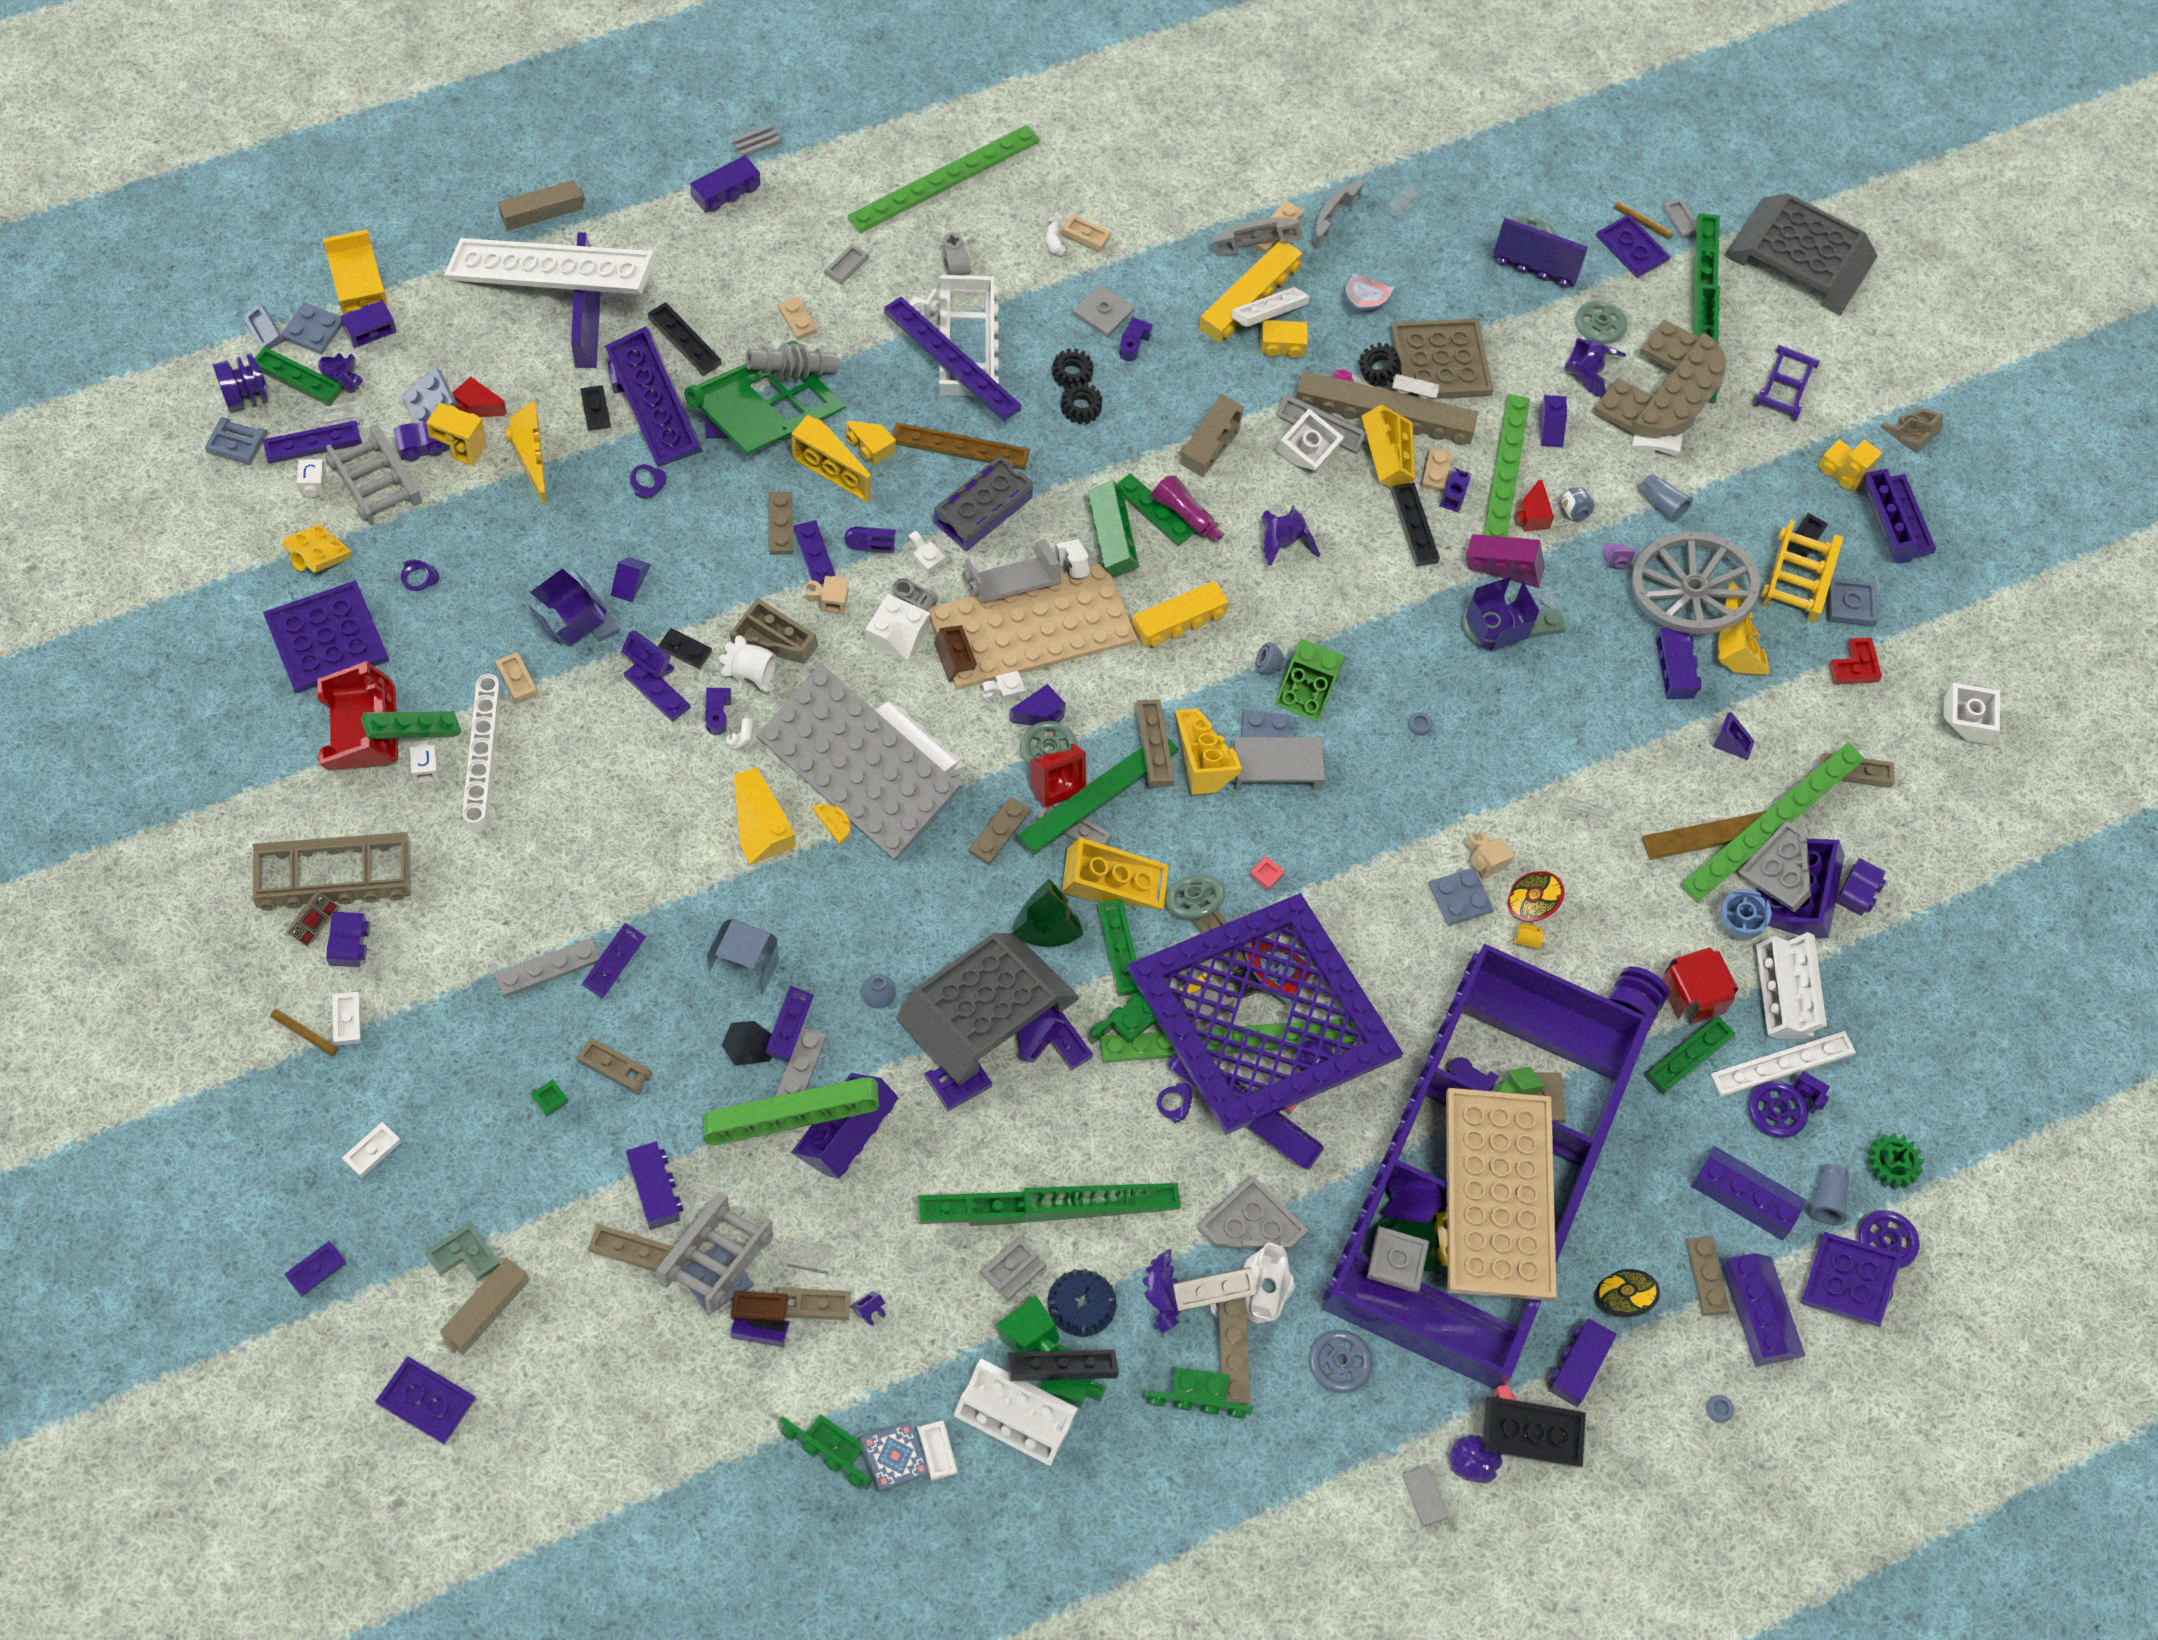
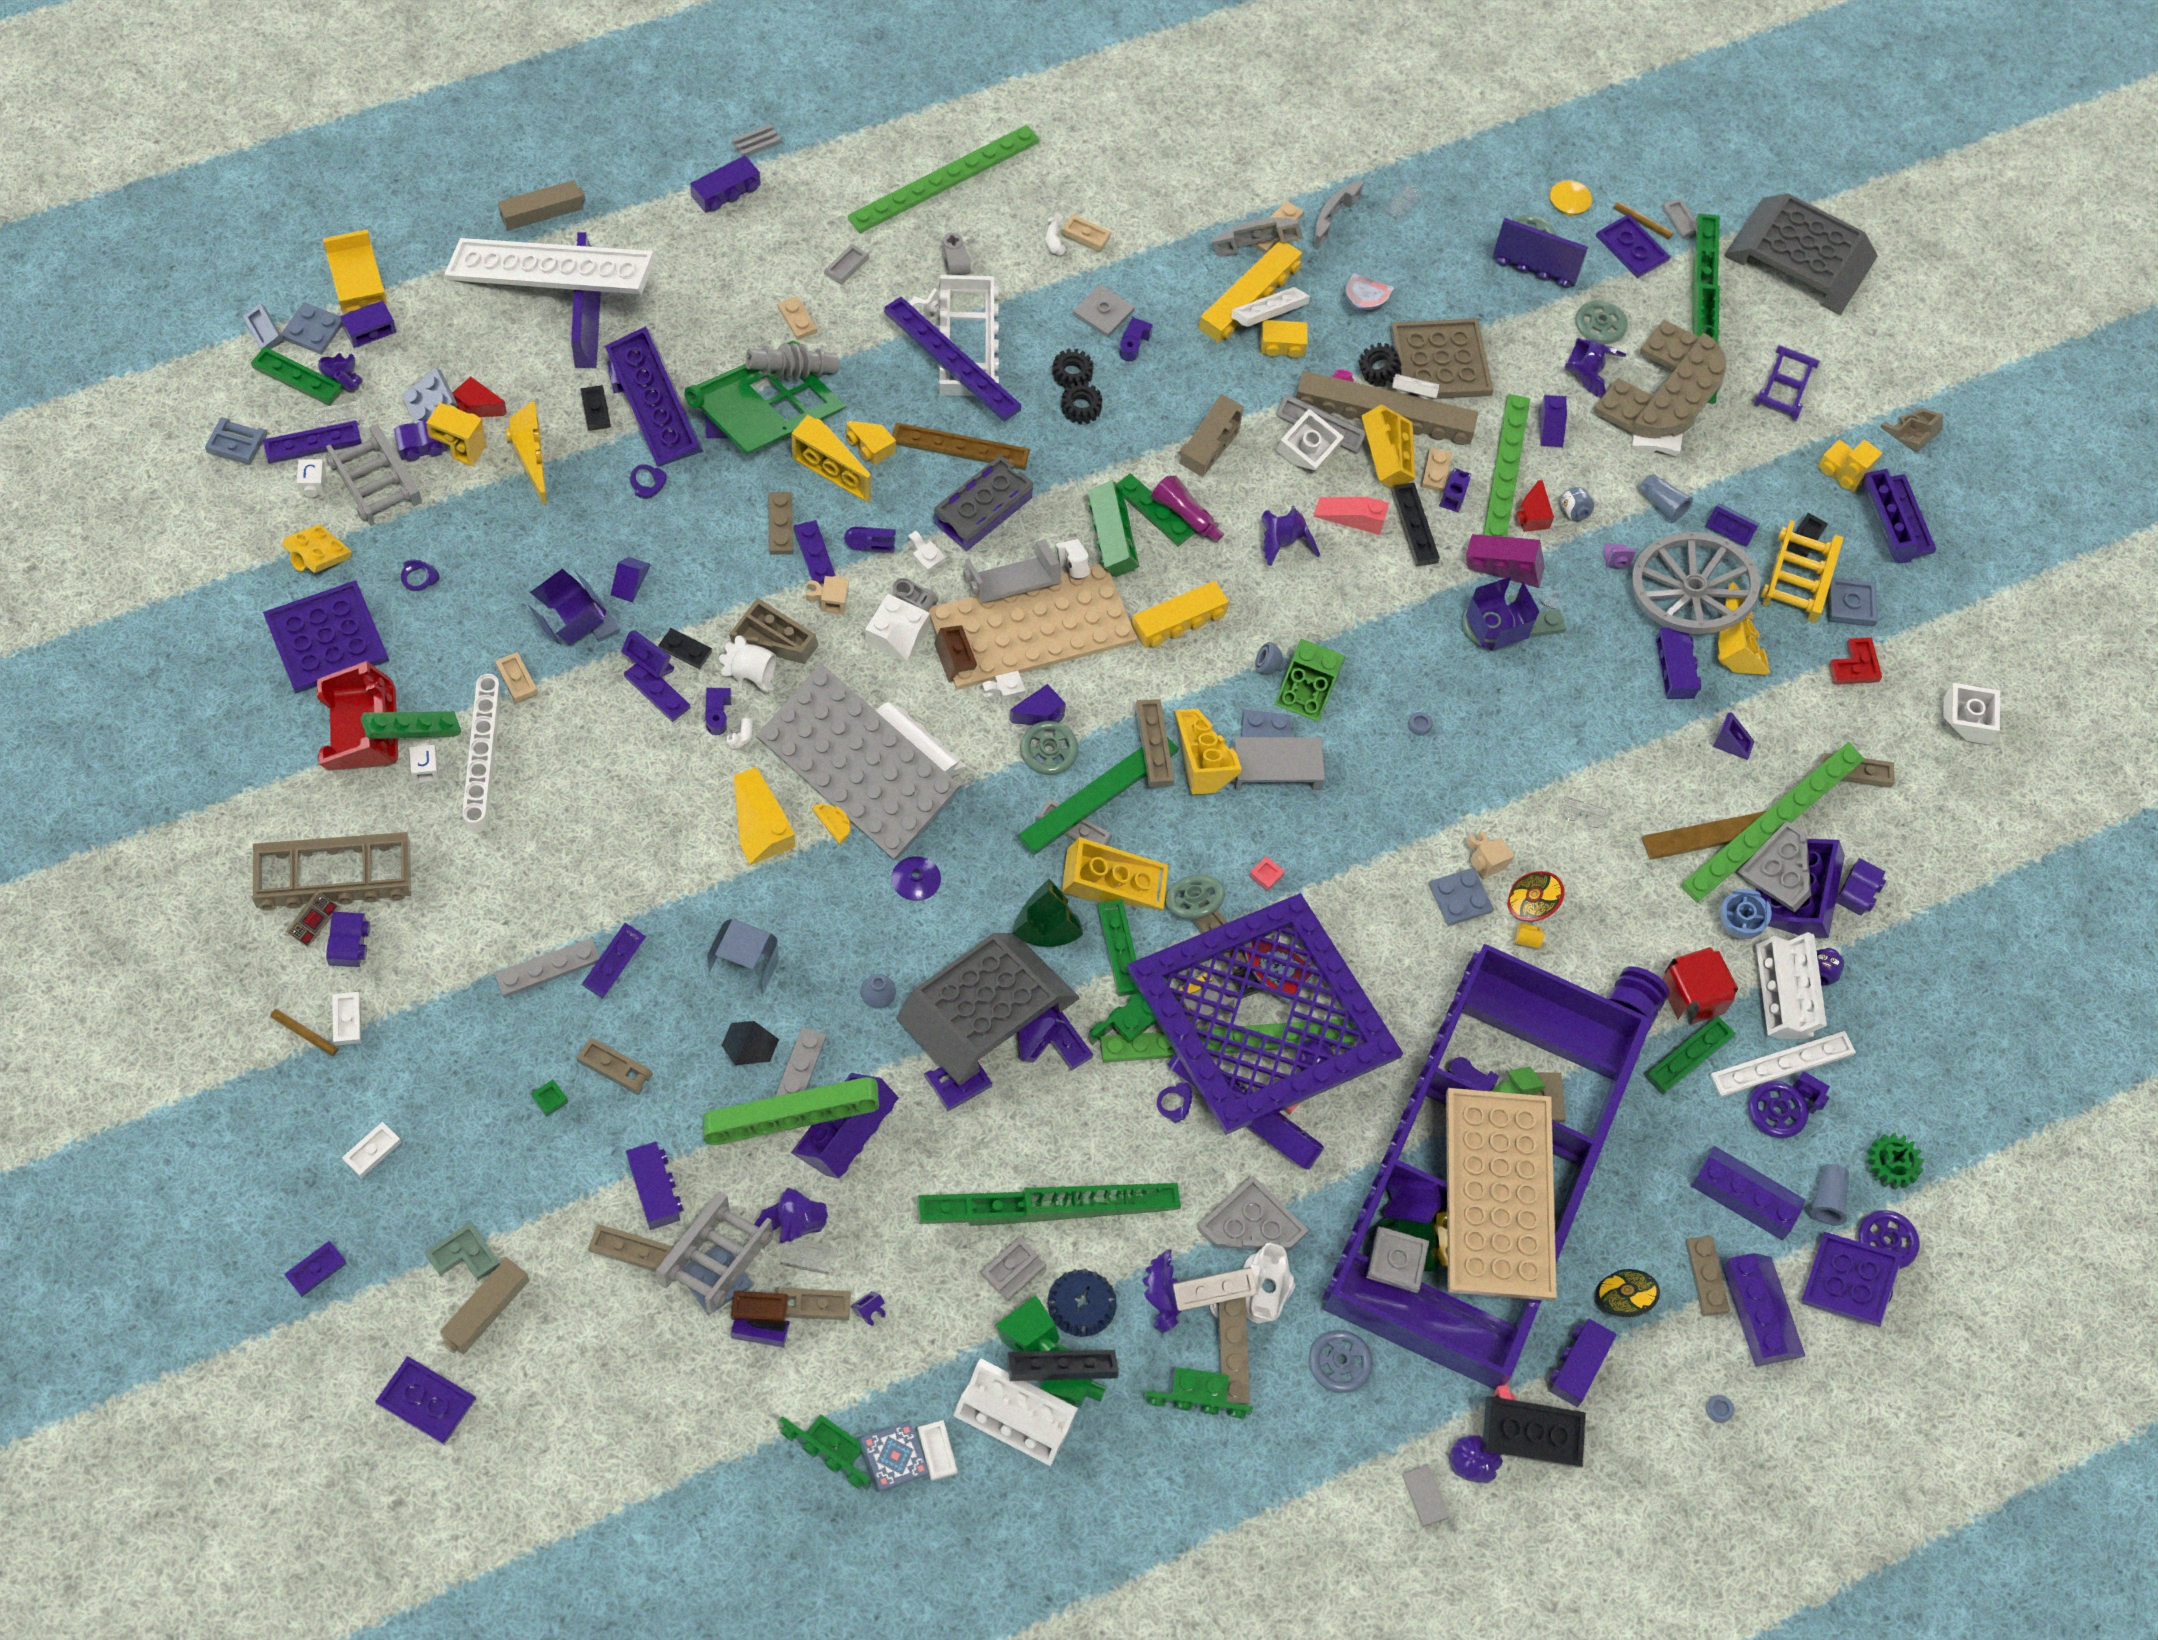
(240, 382): dark purple wheel -> none
(684, 338): black plate -> none
(789, 1024): dark purple plate -> none
(795, 1215): none -> dark purple helmet
(916, 887): none -> dark purple dish
(999, 831): dark tan plate -> none
(1058, 775): red brick -> none
(1355, 512): none -> coral slope
(1570, 197): none -> yellow dish
(1733, 524): none -> dark purple panel
(1830, 965): none -> dark purple head

